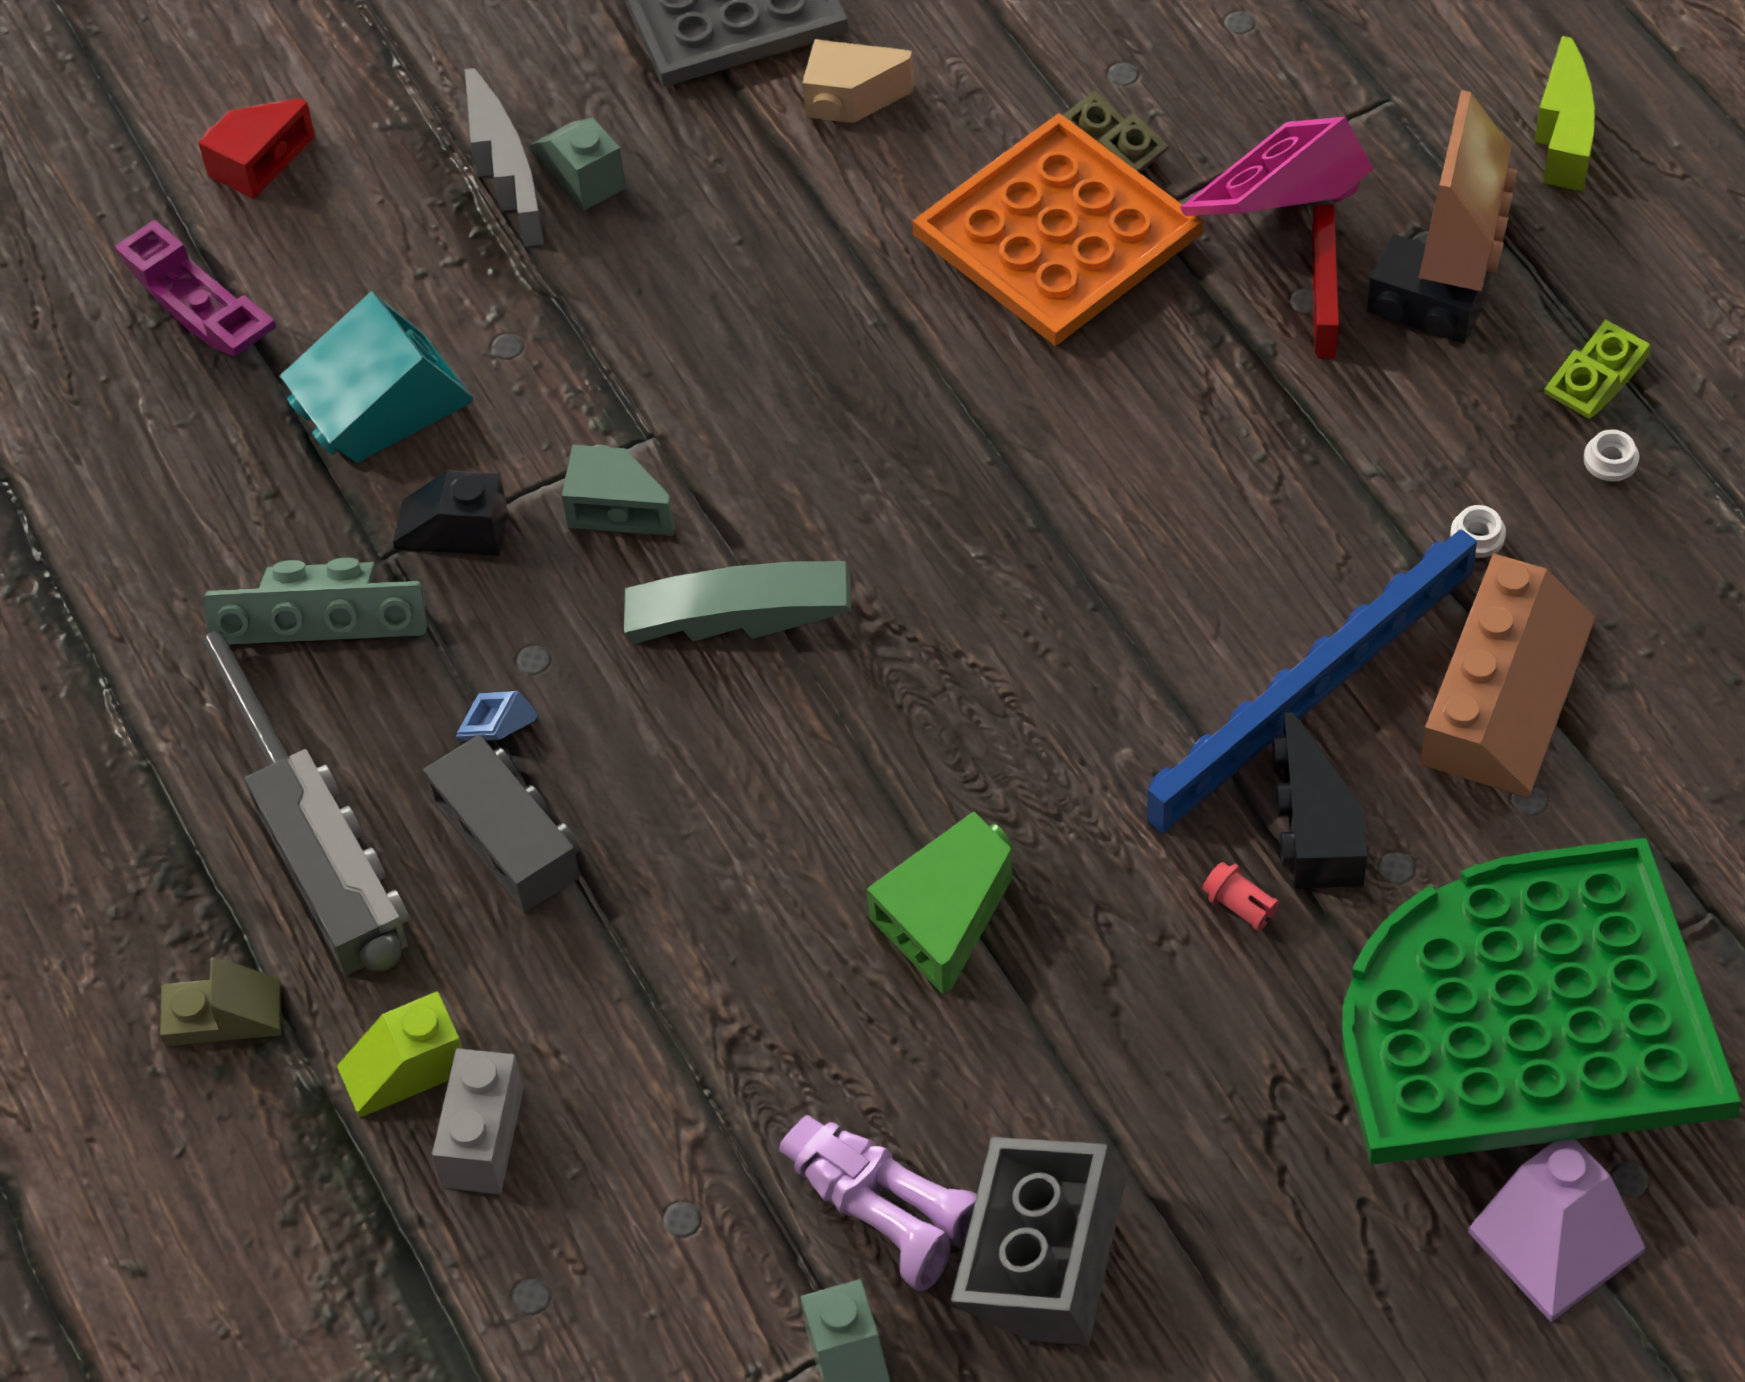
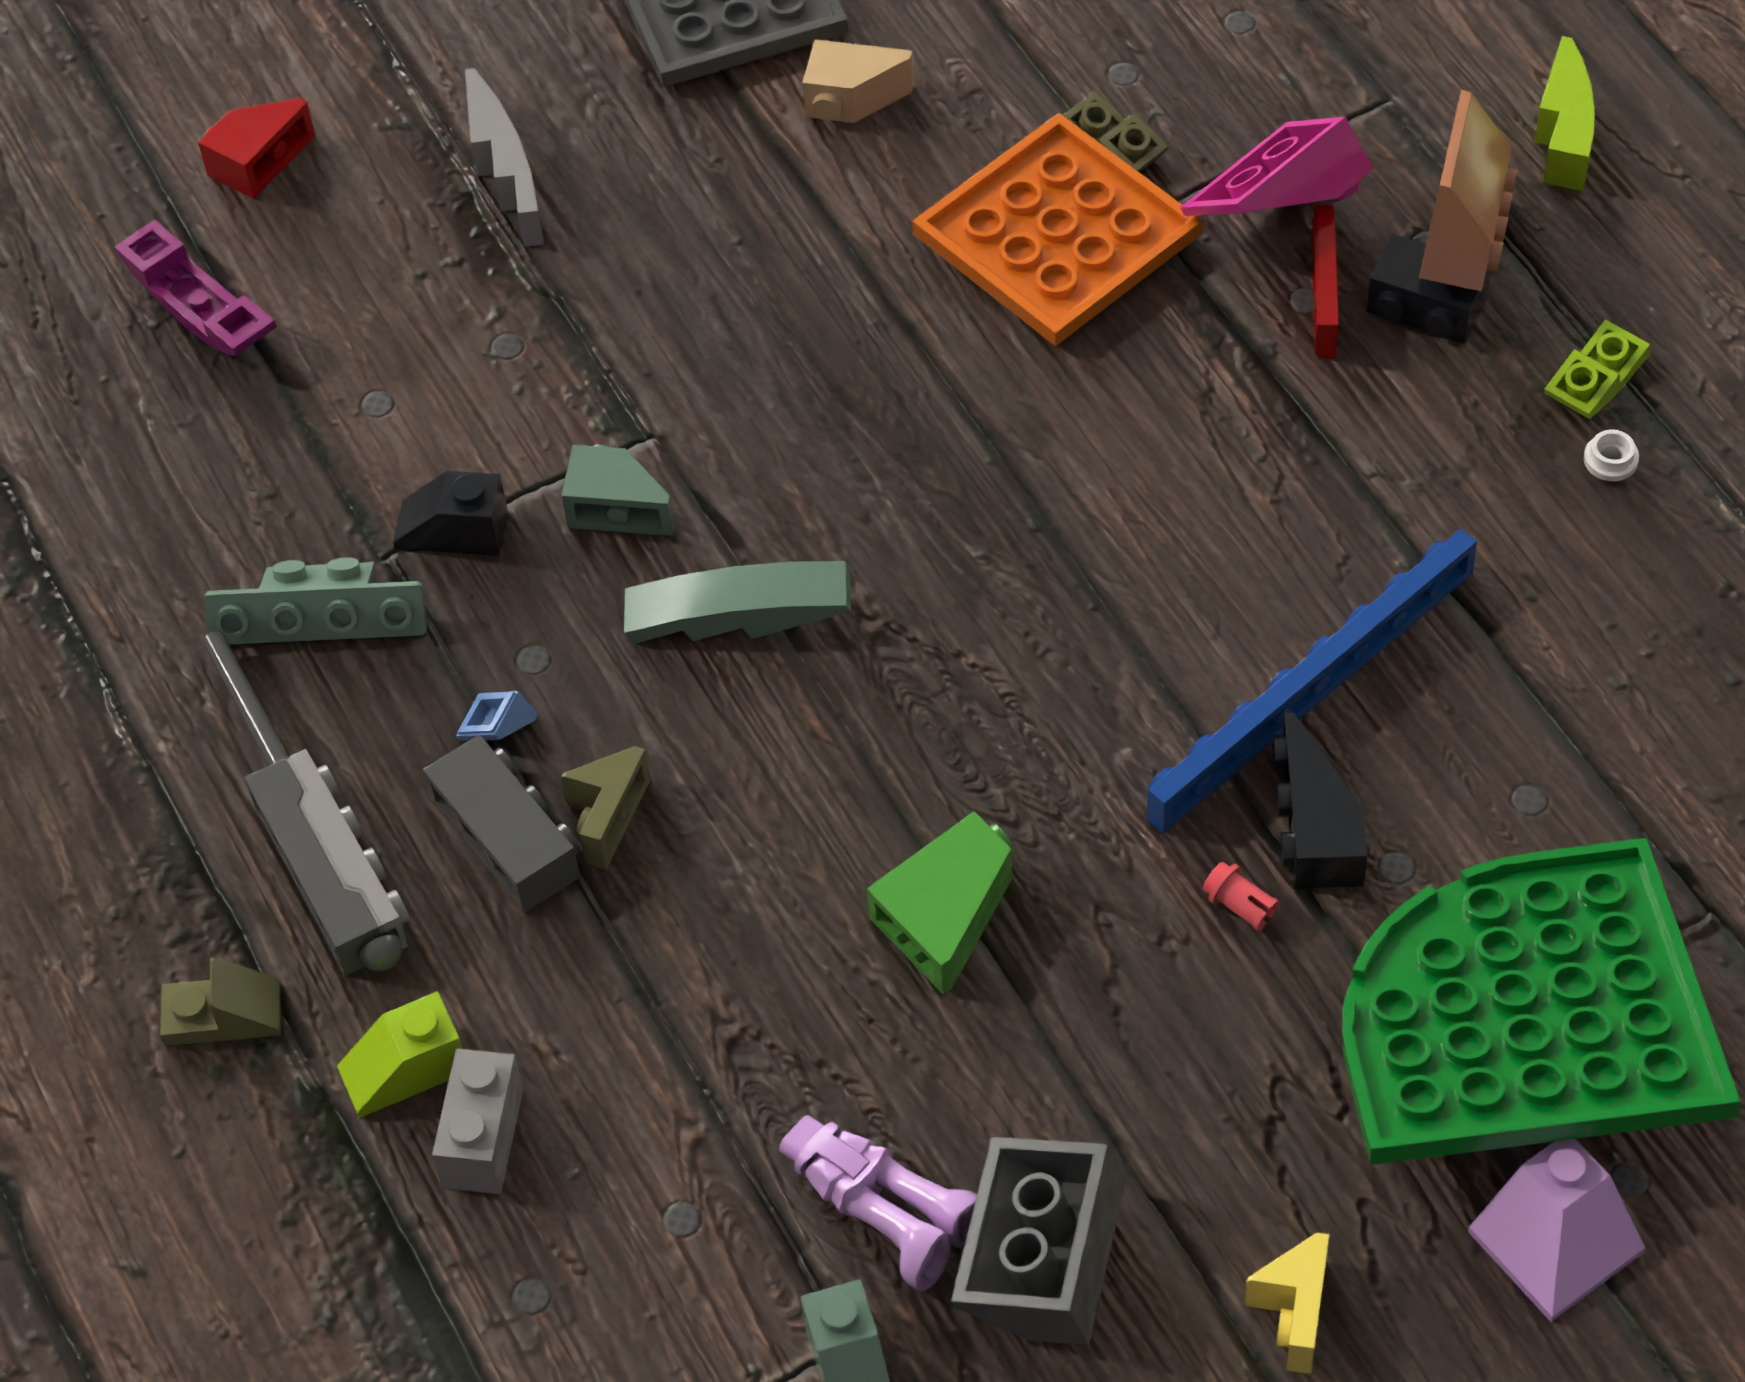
(372, 382): teal slope -> none
(583, 161): sand green slope -> none
(608, 797): none -> olive slope
(1295, 1289): none -> light yellow slope
(1483, 521): white plate -> none
(1507, 678): nougat slope -> none

